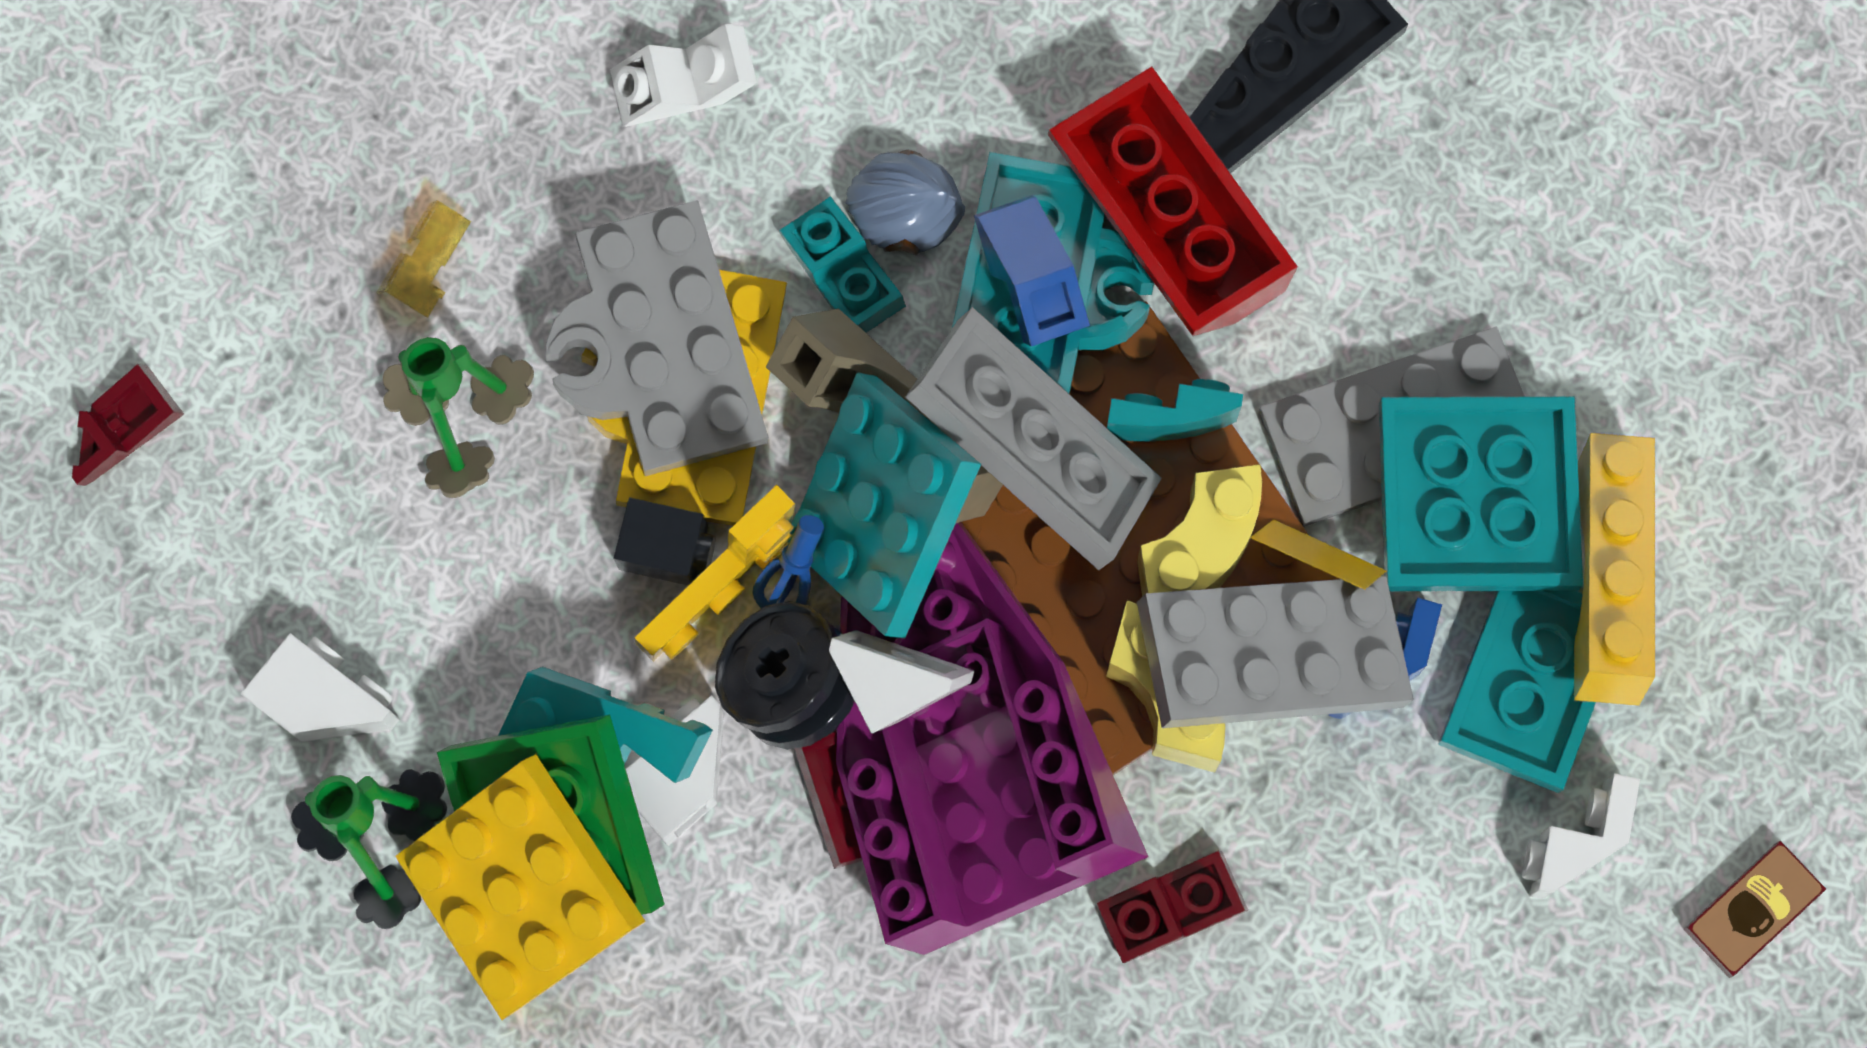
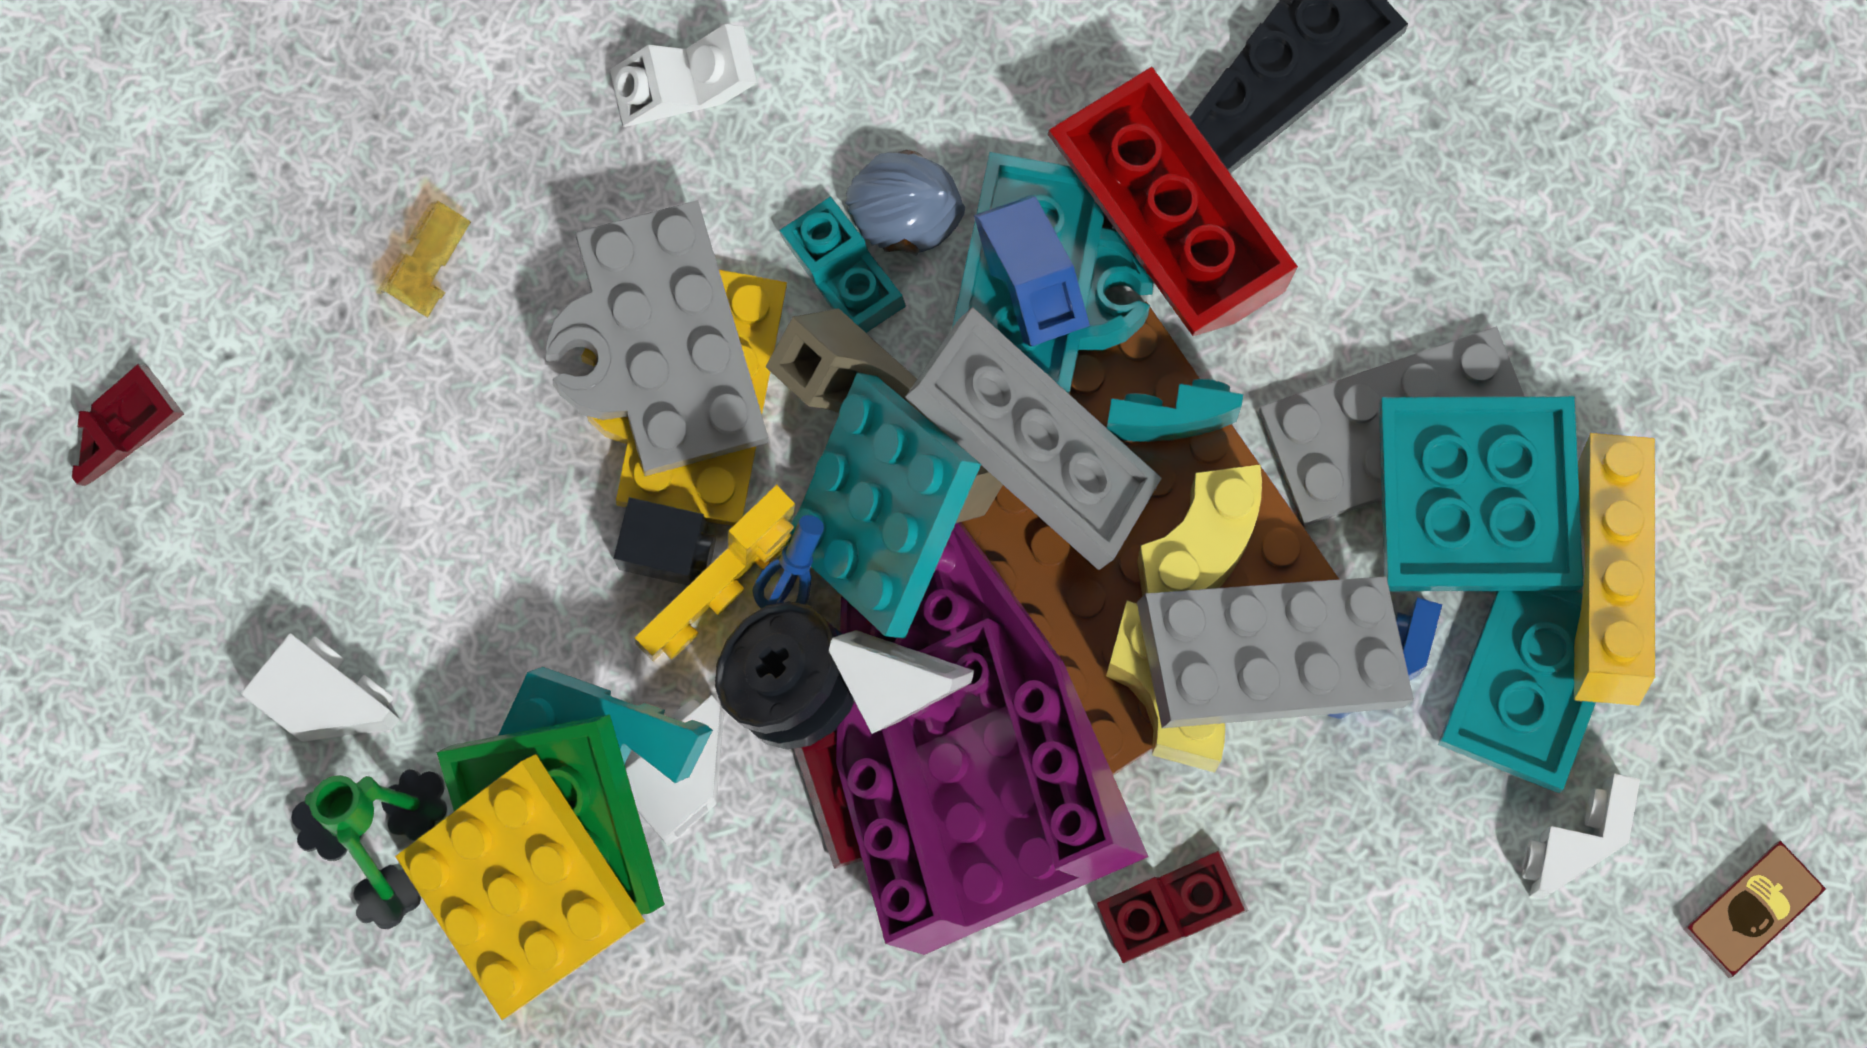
(422, 389): plant -> none
(1318, 554): yellow sticker -> none

